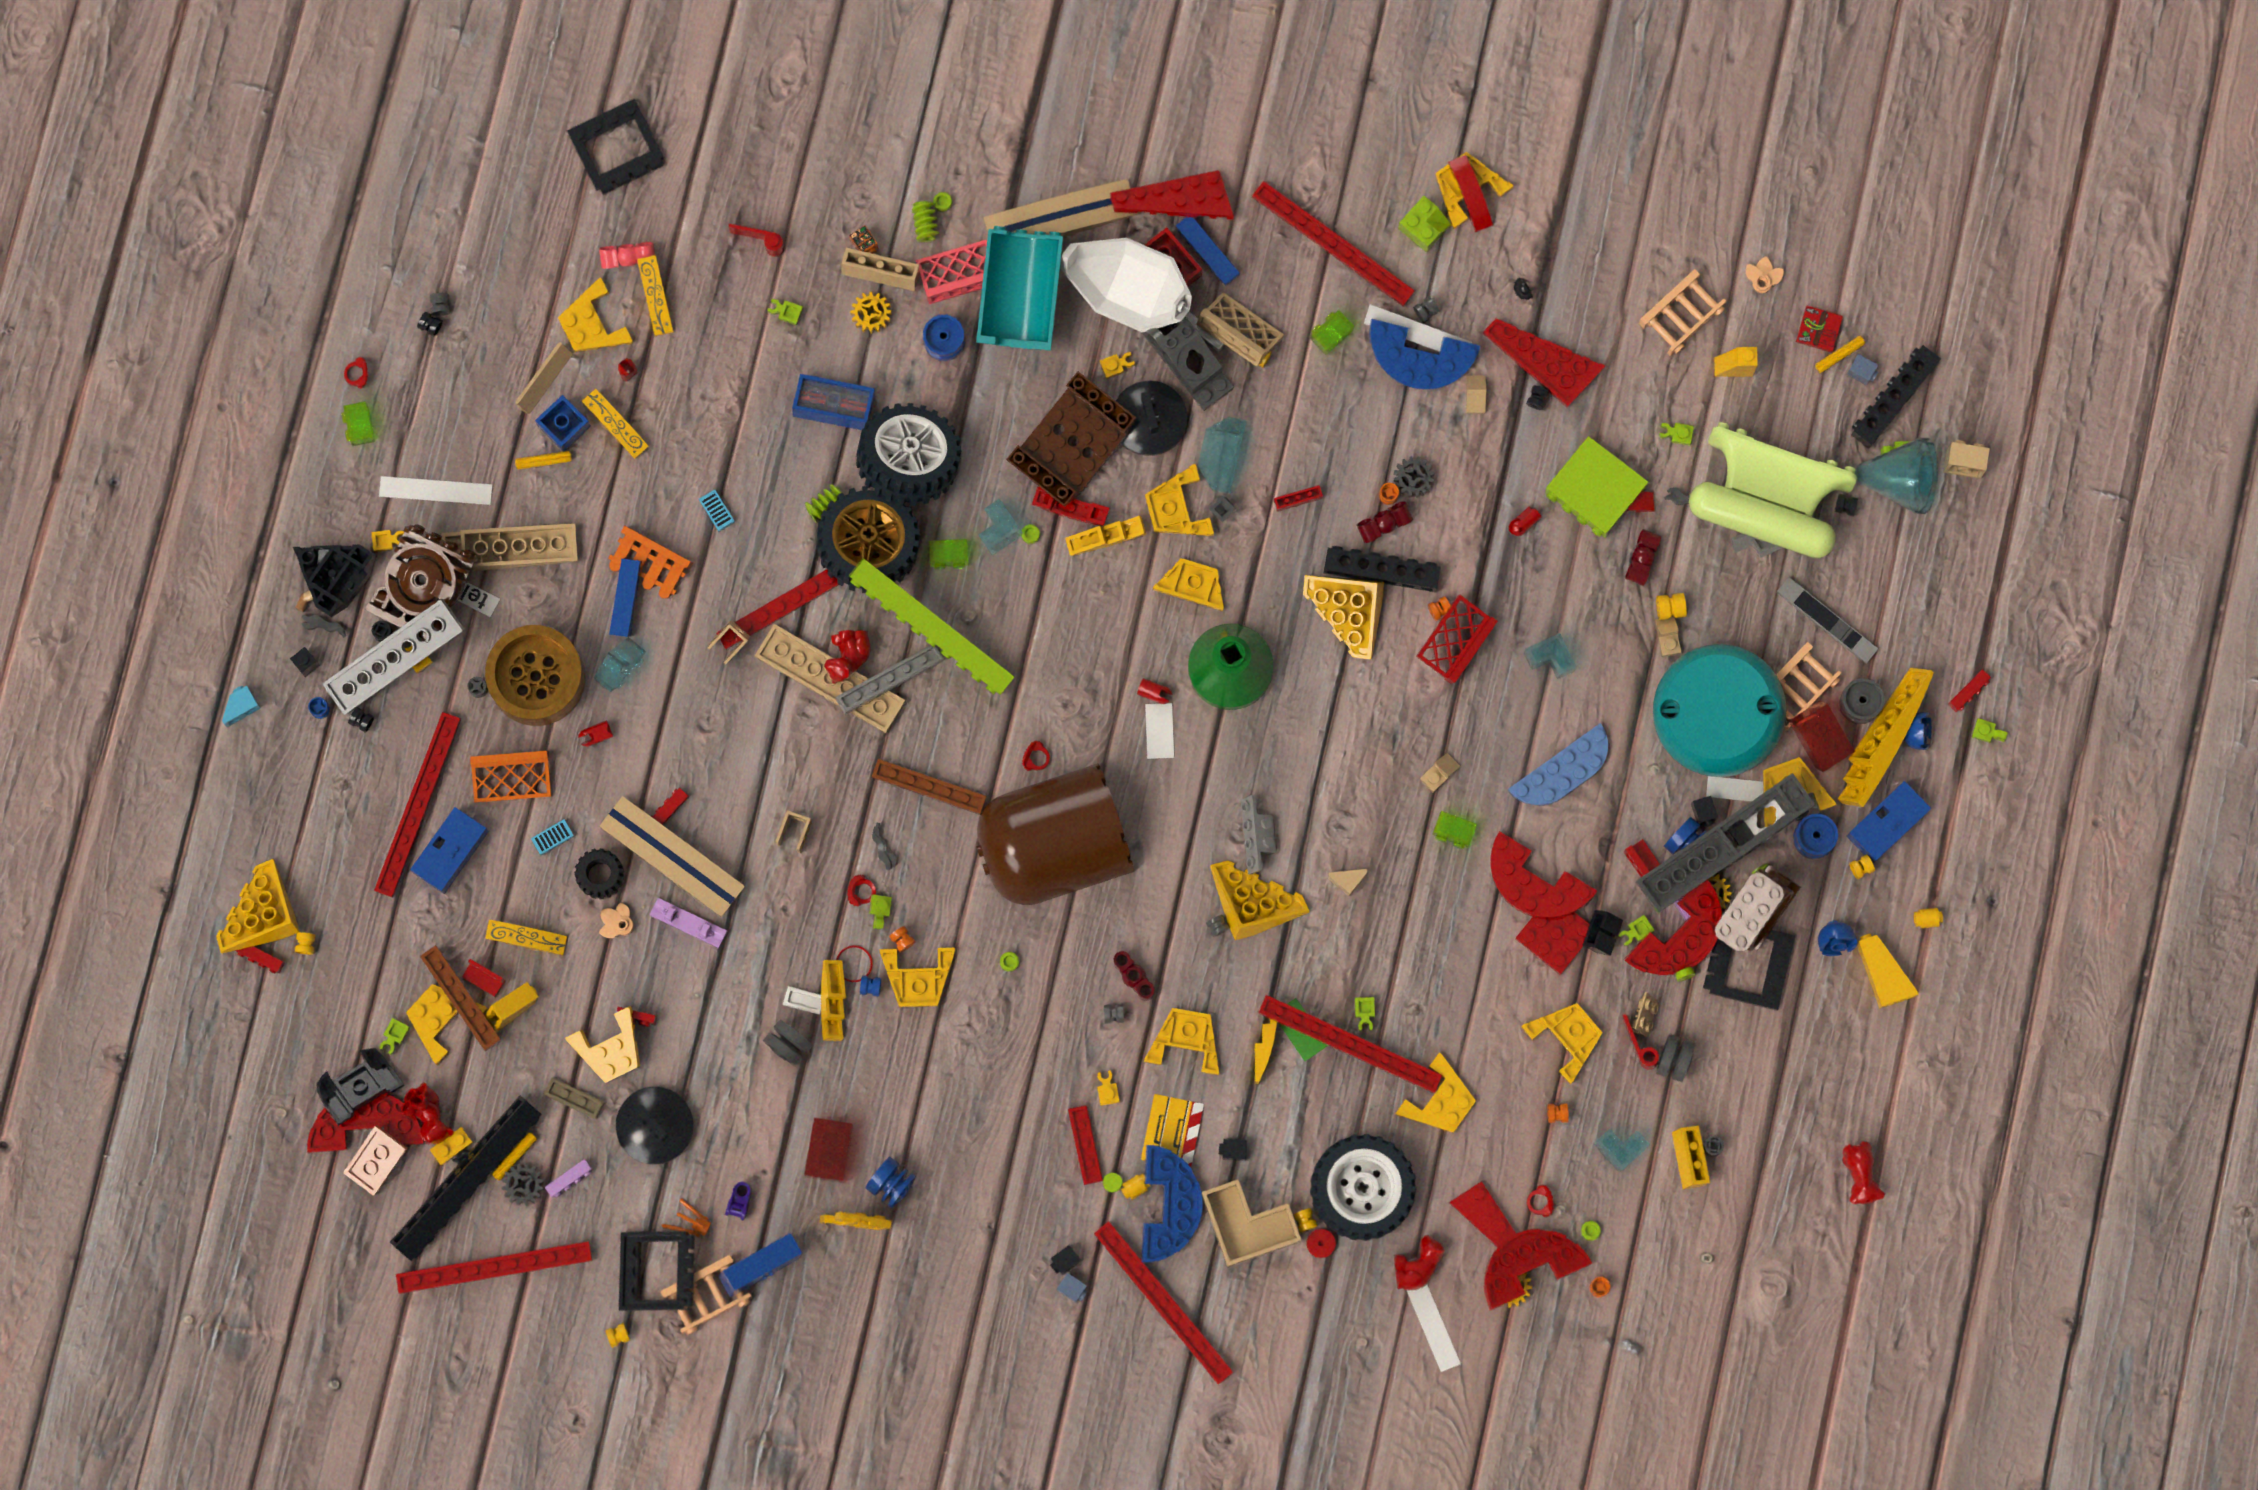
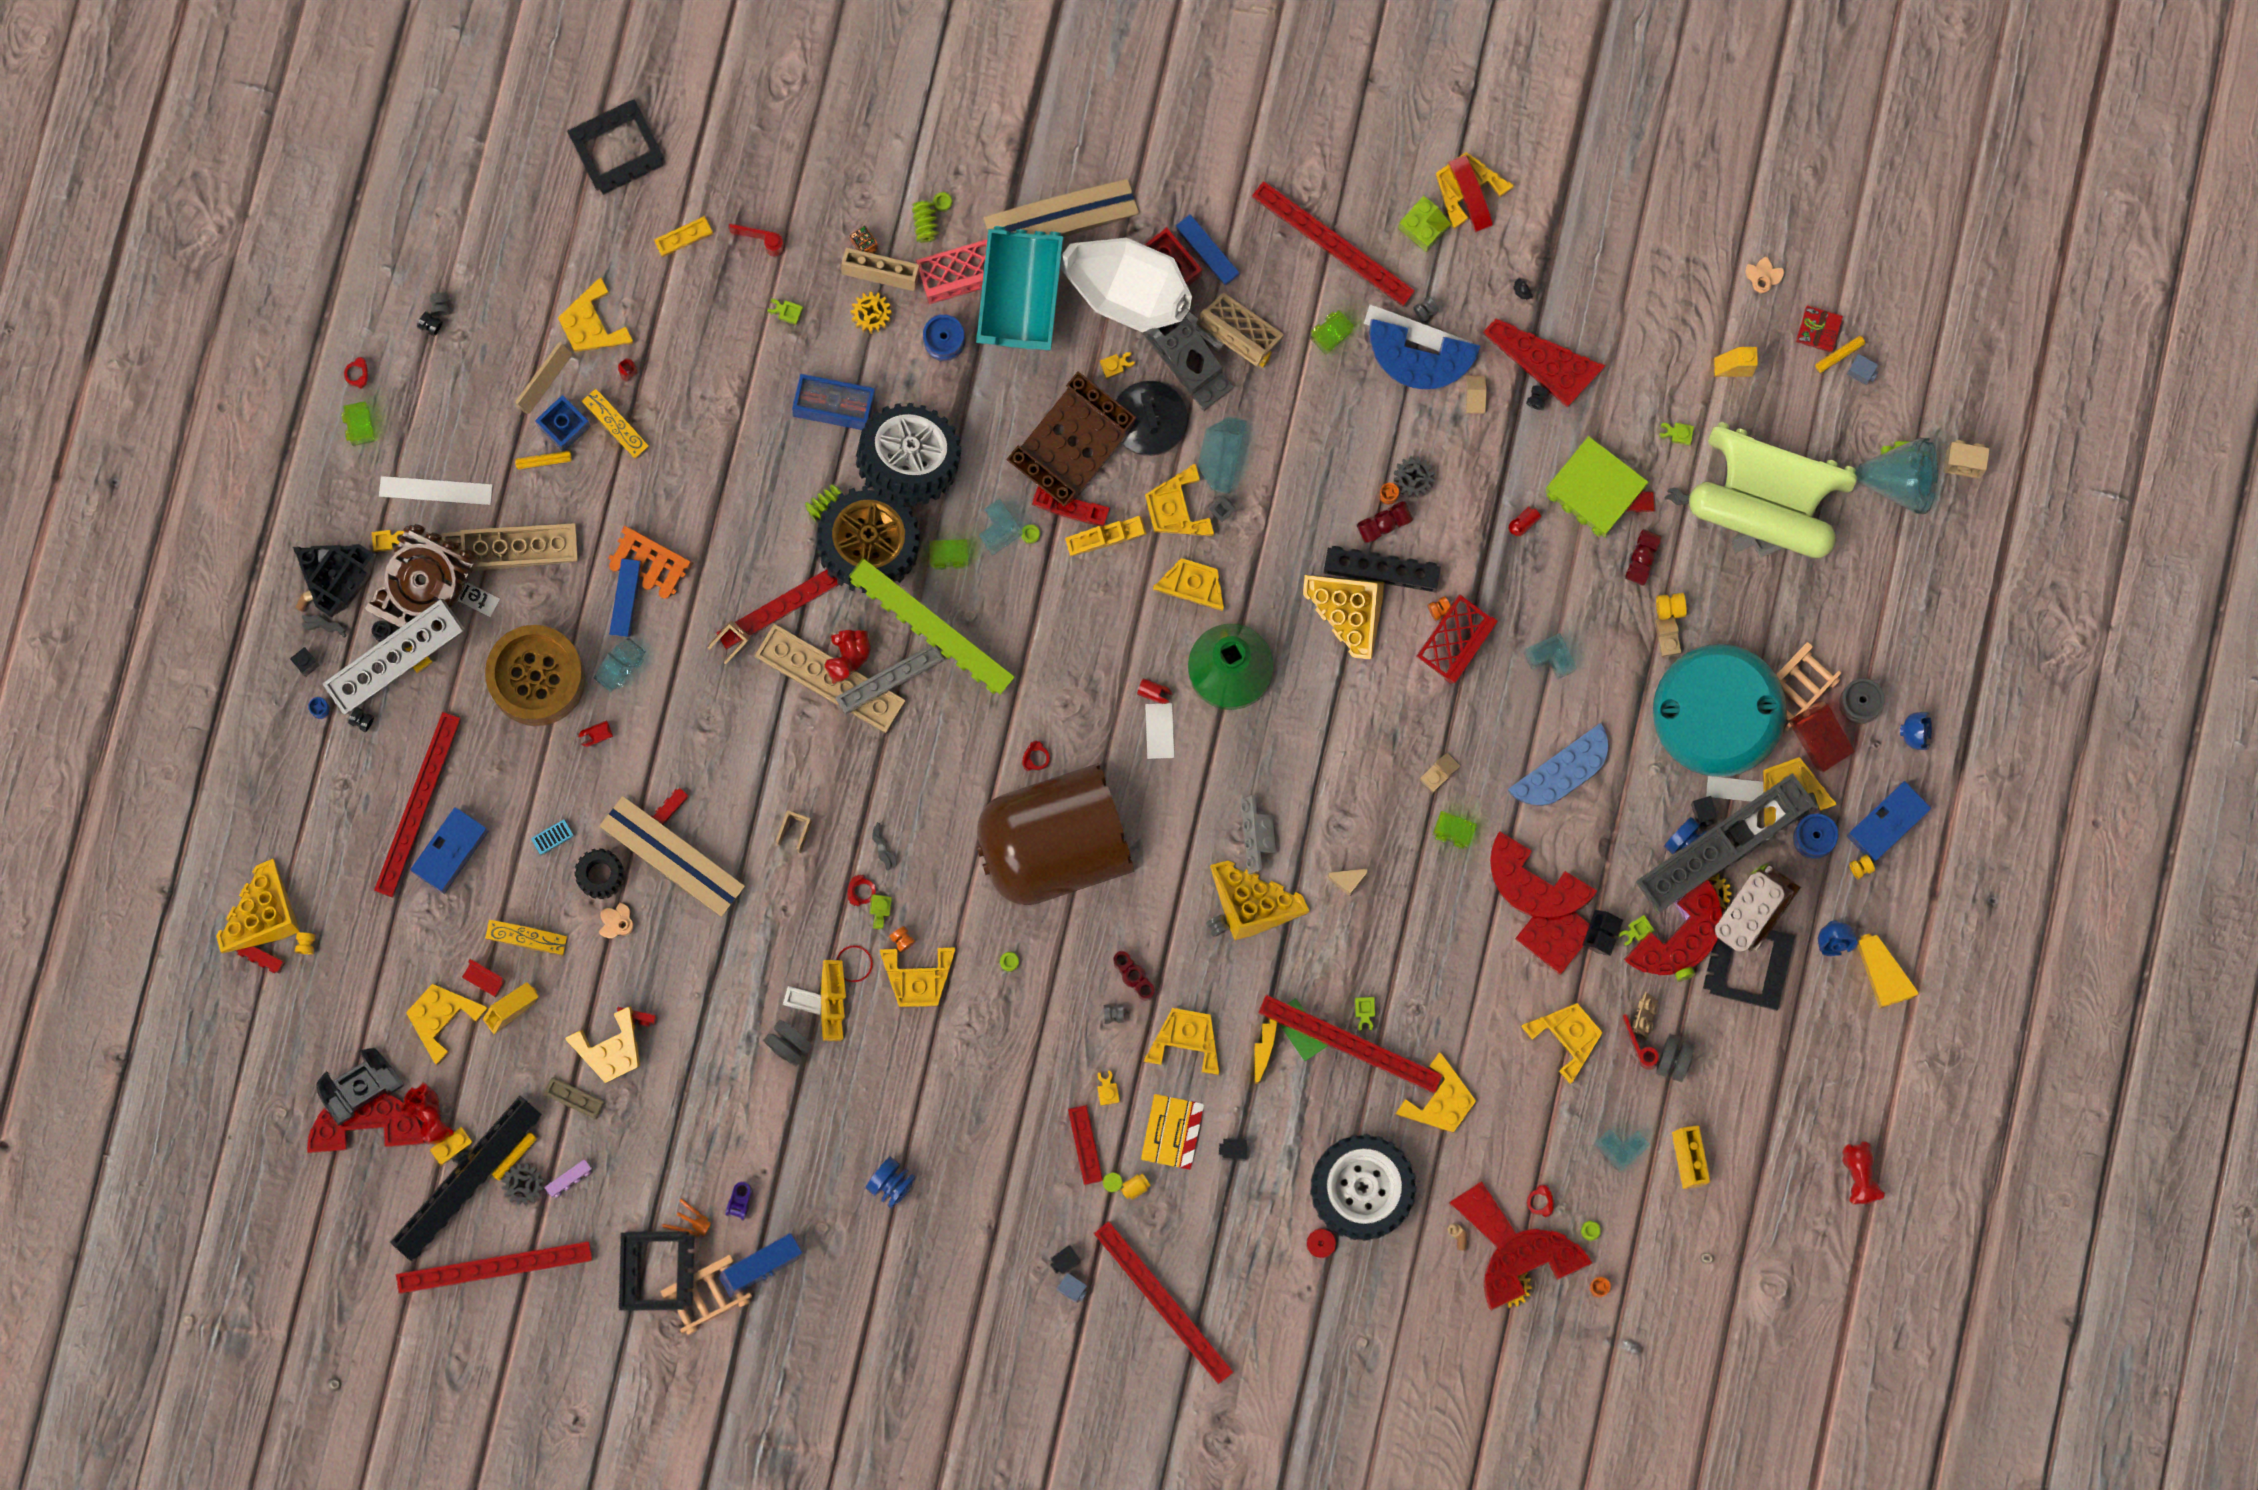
(239, 705): medium azure slope -> none
(375, 1160): plate -> none
(395, 1033): lime plate -> none
(460, 998): dark orange plate -> none
(475, 684): dark grey wheel -> none
(510, 759): orange fence -> none
(617, 1335): yellow wheel -> none
(625, 254): coral piece -> none
(654, 1125): black bracket -> none
(655, 295): yellow slope -> none
(683, 236): none -> yellow tile
(688, 923): lavender hinge -> none
(716, 510): medium azure tile -> none
(828, 1150): clear red brick -> none
(858, 1220): yellow wing -> none
(870, 986): blue wheel -> none
(929, 786): dark orange plate -> none
(1180, 197): red wing -> none
(1180, 1204): blue plate -> none
(1243, 1235): tan piece -> none
(1298, 498): red piece -> none
(1305, 1220): yellow wheel -> none
(1417, 1273): red animal -> none
(1433, 1327): white sticker -> none
(1460, 1235): none -> arm
(1557, 1113): orange wheel -> none
(1641, 858): red panel -> none
(1664, 307): light nougat fence -> none
(1713, 1146): dark grey wheel -> none
(1827, 620): tile -> none
(1846, 505): black wheel -> none
(1868, 435): black brick -> none
(1884, 738): yellow slope -> none
(1928, 918): yellow brick -> none
(1969, 690): red piece -> none
(1986, 731): lime plate -> none

